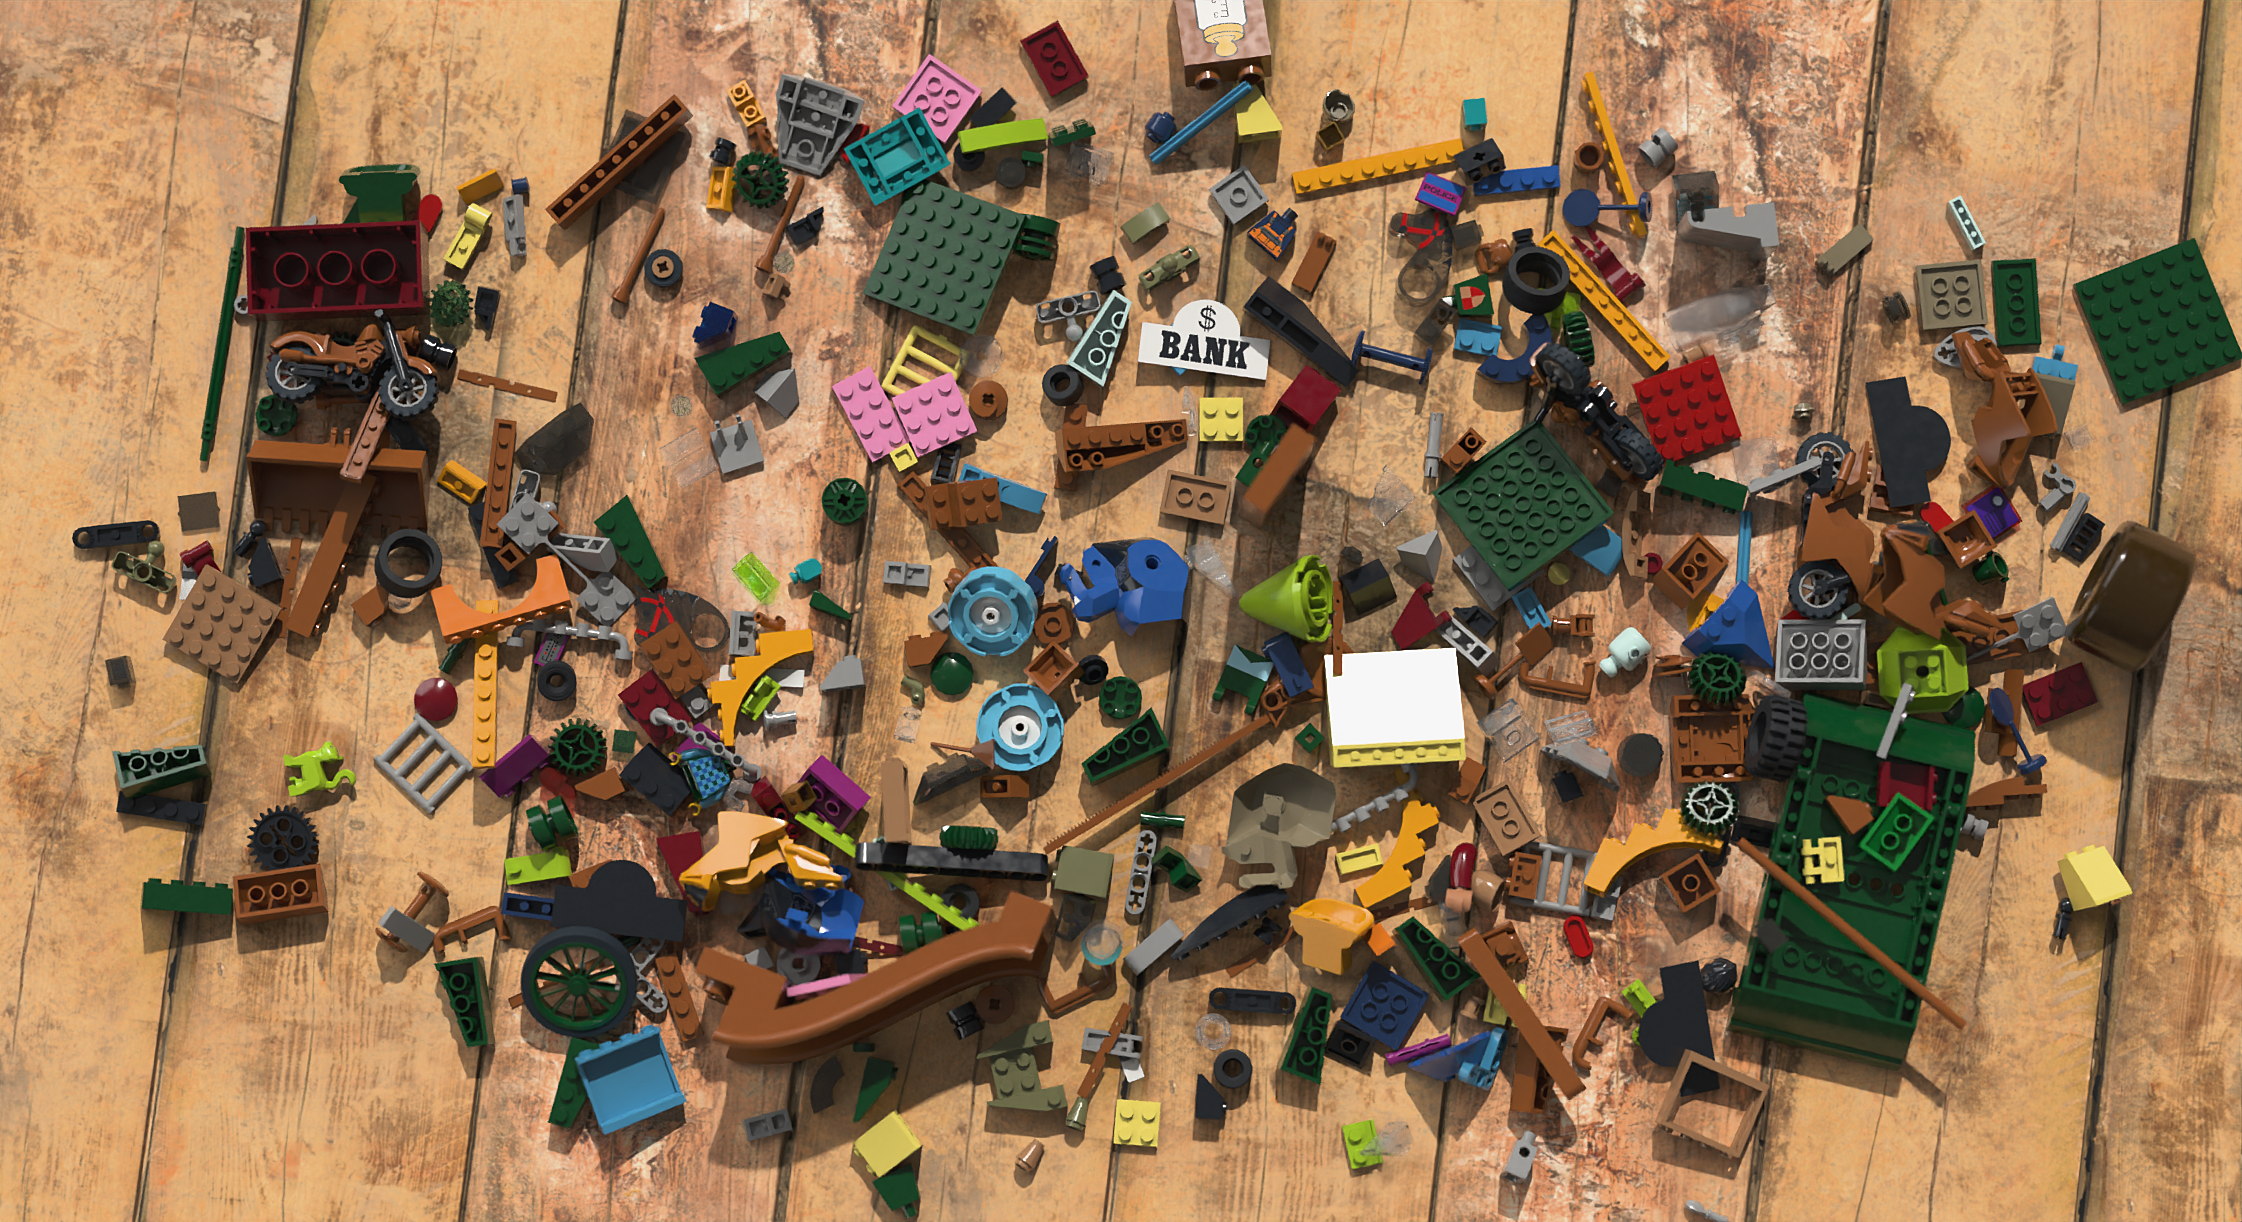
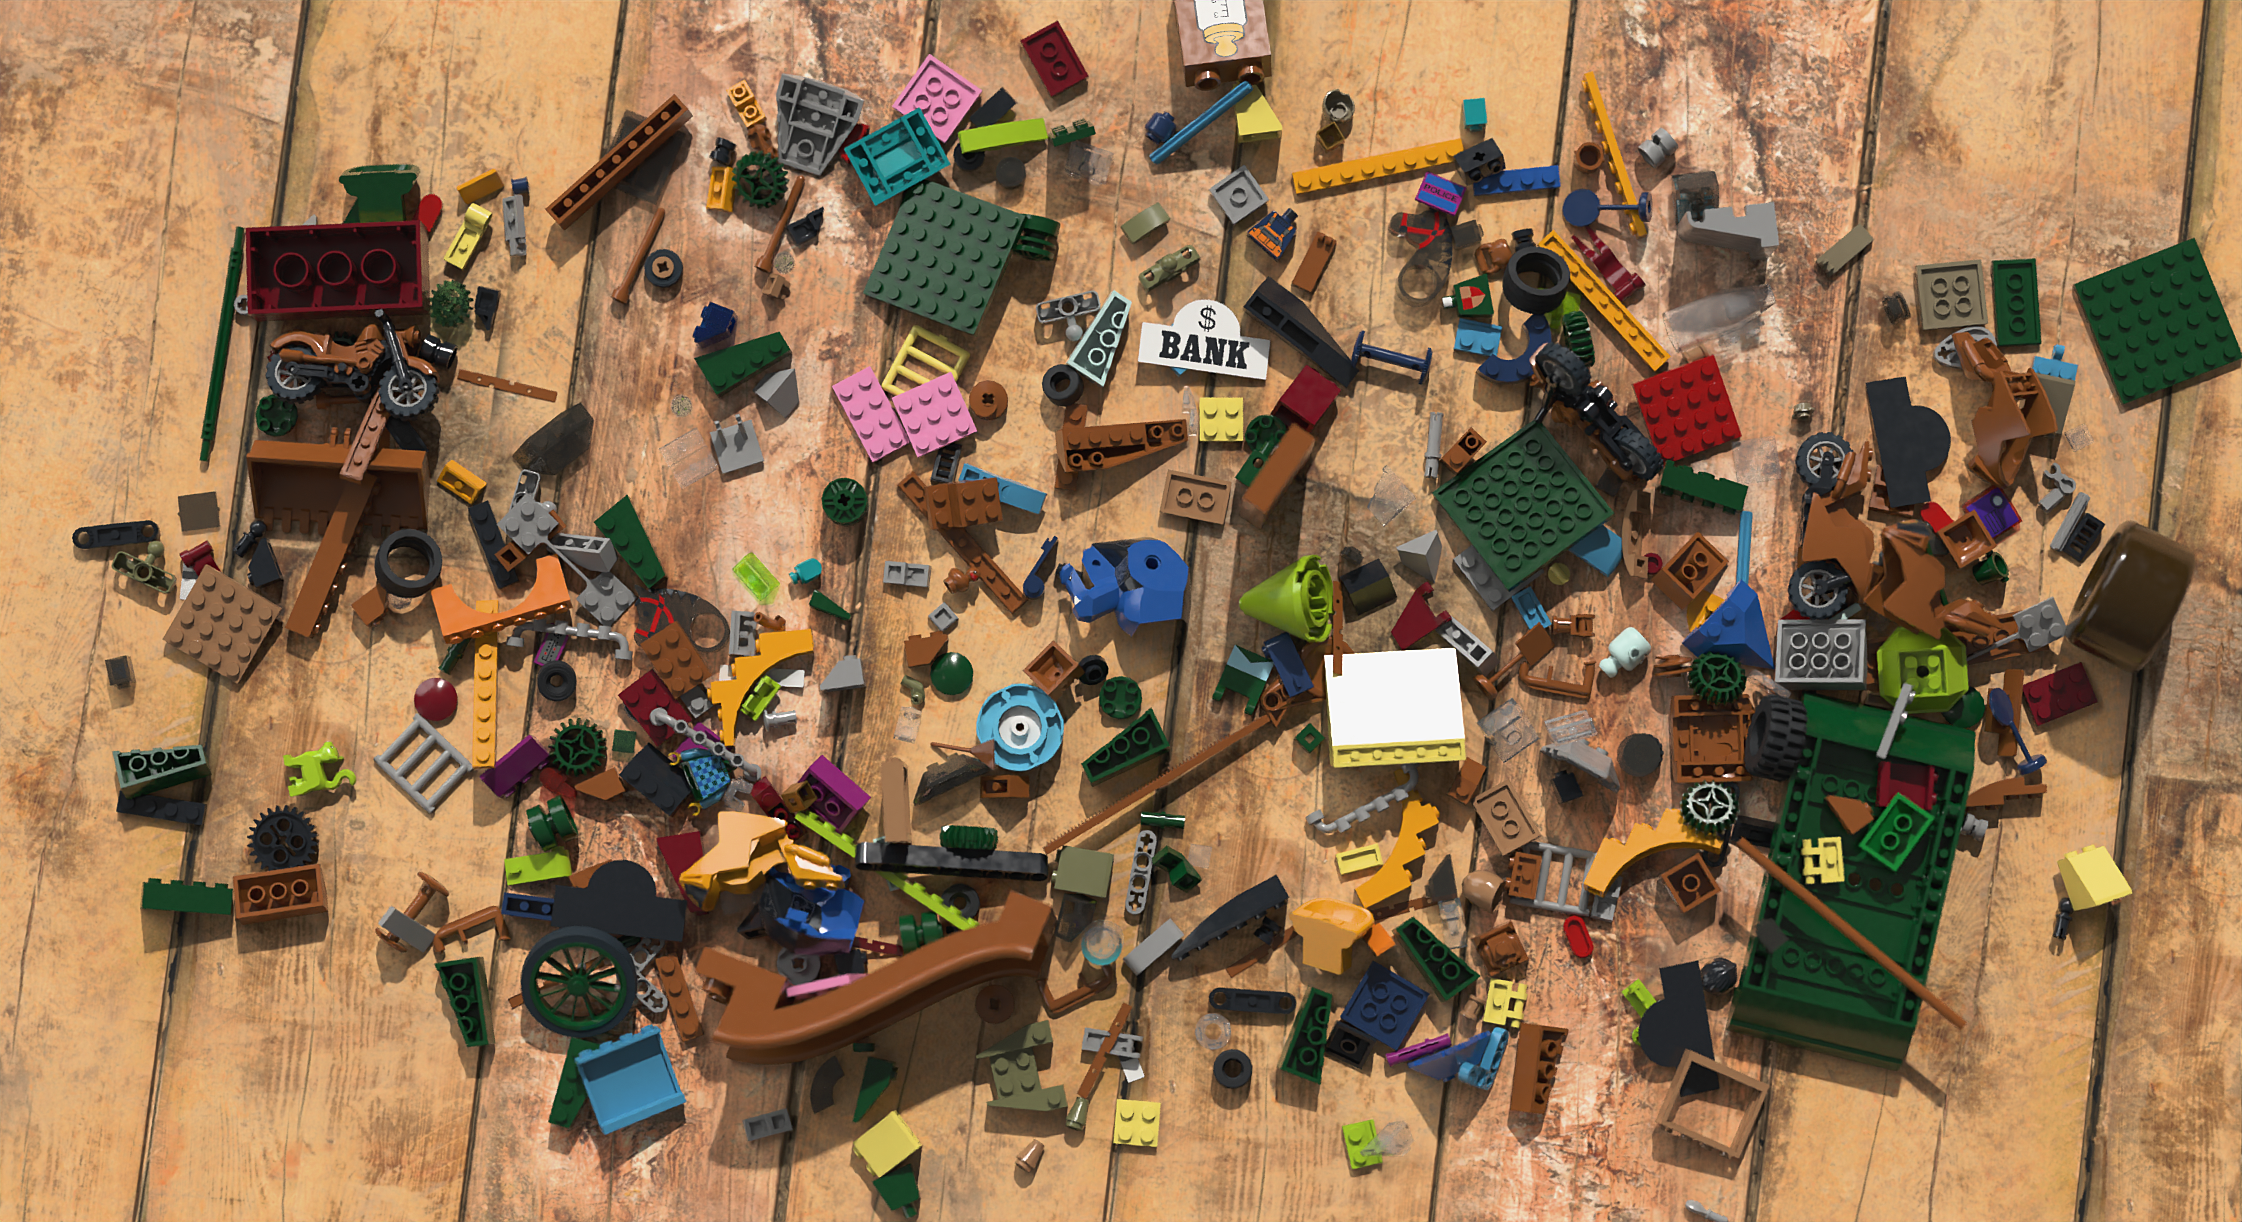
(289, 582): dark orange piece -> none
(498, 482): dark orange plate -> none
(759, 958): light grey tile -> none
(904, 457): light yellow plate -> none
(964, 1020): black wheel -> none
(991, 349): clear plate -> none
(992, 611): medium azure piece -> none
(1032, 159): dark green plate -> none
(1053, 623): dark orange tile -> none
(1107, 274): black wheel -> none
(1207, 564): clear slope -> none
(1208, 1100): black slope -> none
(1274, 816): dark tan piece -> none
(1435, 323): clear smoke slope -> none
(1461, 874): dark red piece -> none
(1477, 619): black slope -> none
(1517, 1167): light grey torso -> none
(1521, 1014): dark orange beam -> none
(1591, 1025): dark orange piece -> none
(1780, 478): light grey wing -> none
(1966, 223): light aqua piece -> none

